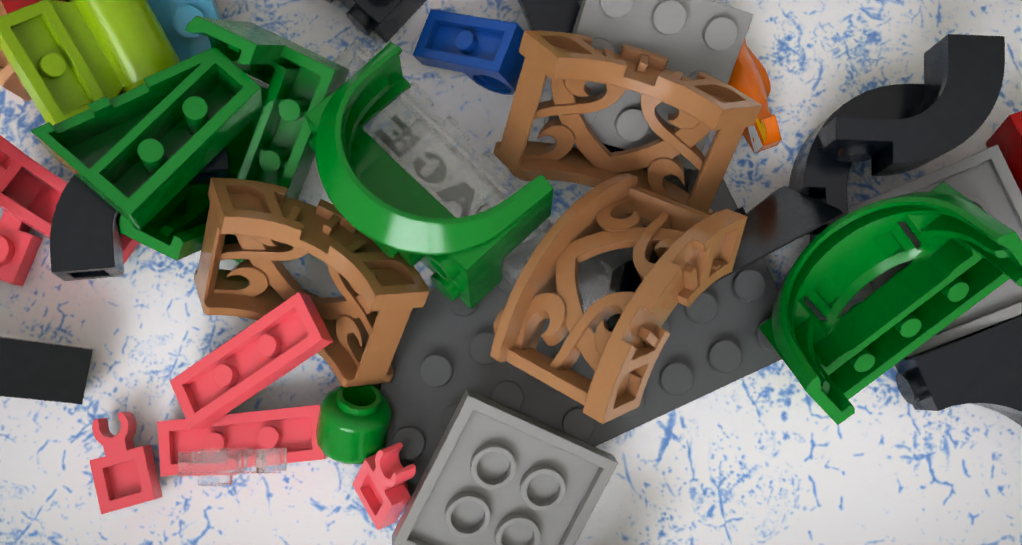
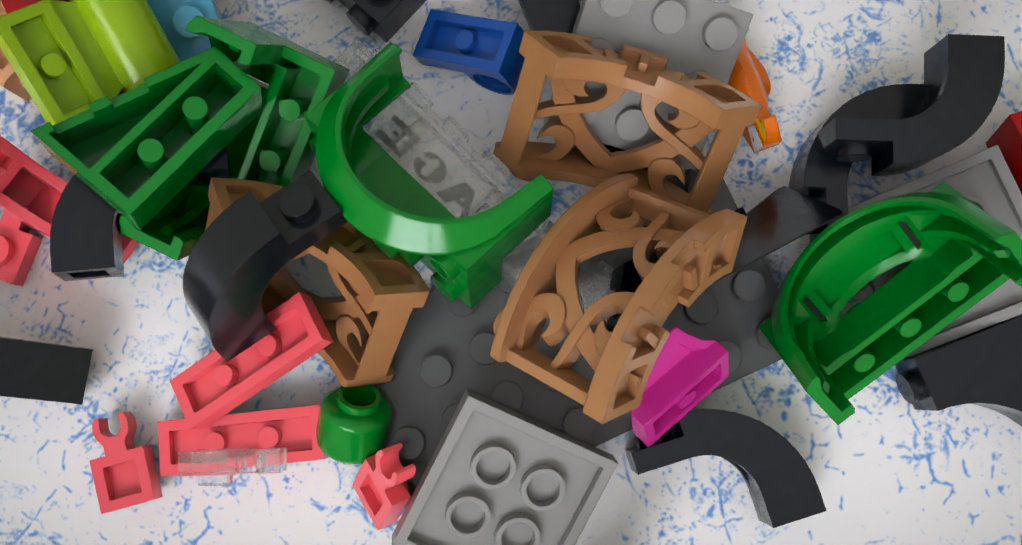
(244, 253): none -> black arch
(678, 382): none -> dark pink slope
(770, 465): none -> black arch

